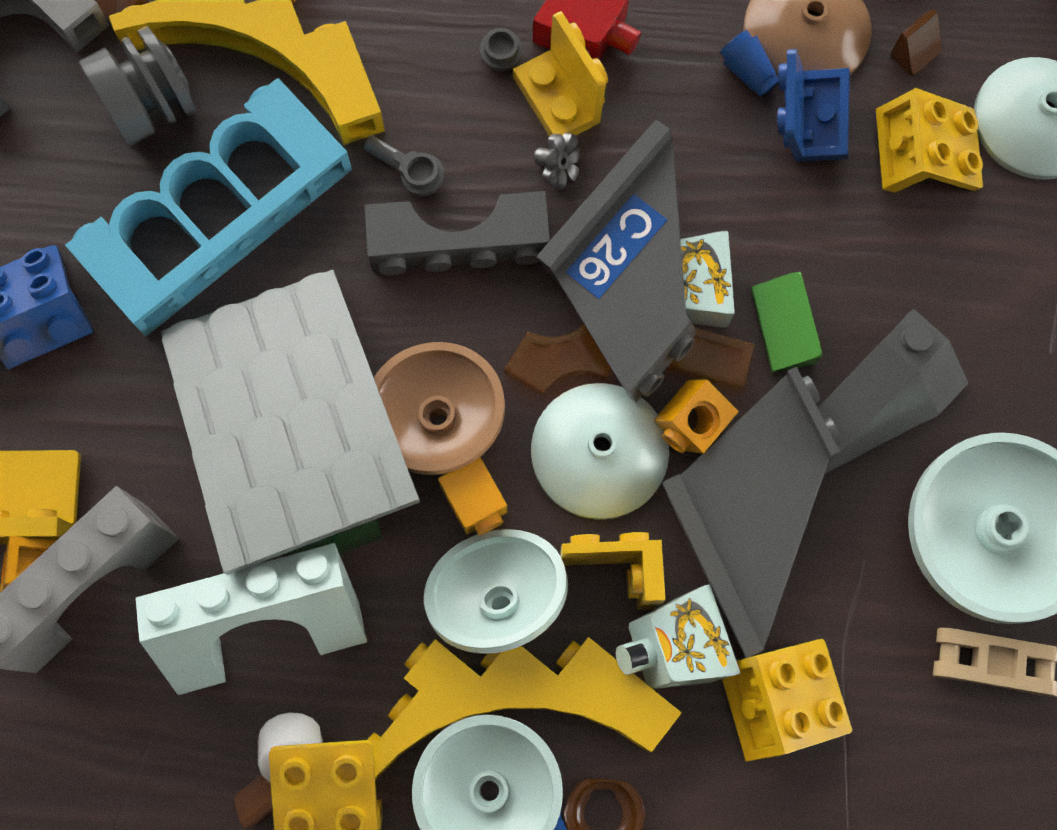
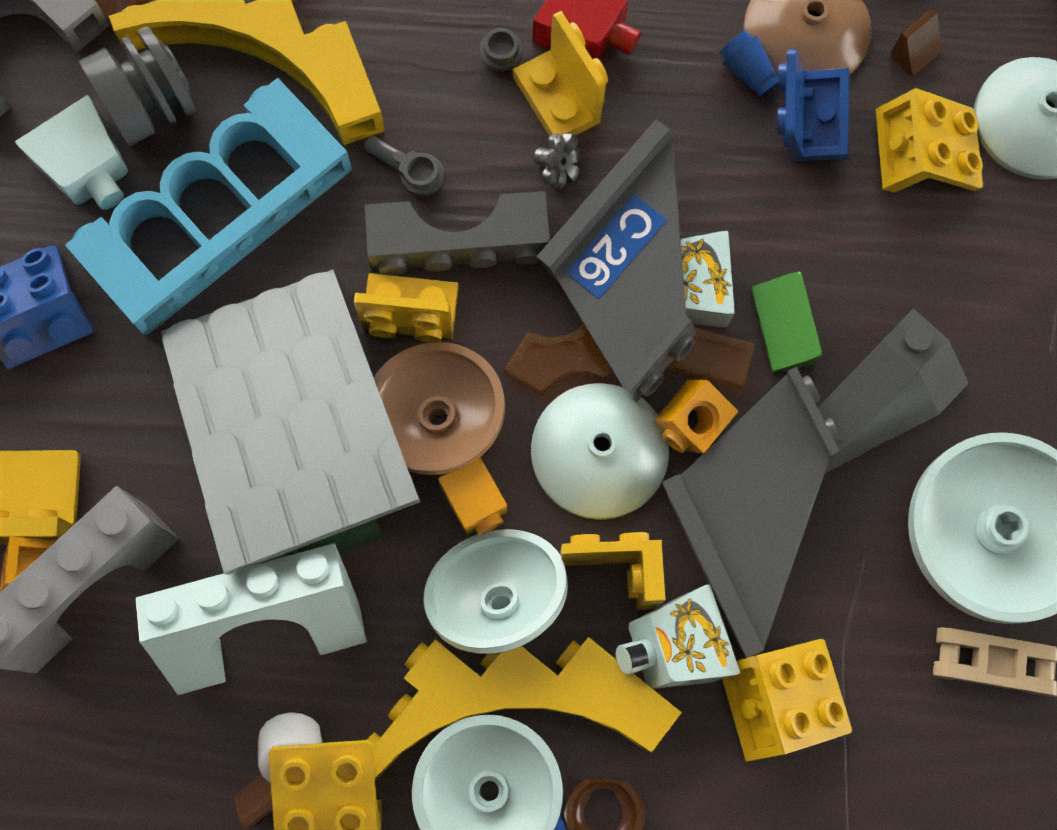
(78, 154): none -> light aqua torso
(408, 307): none -> yellow bracket

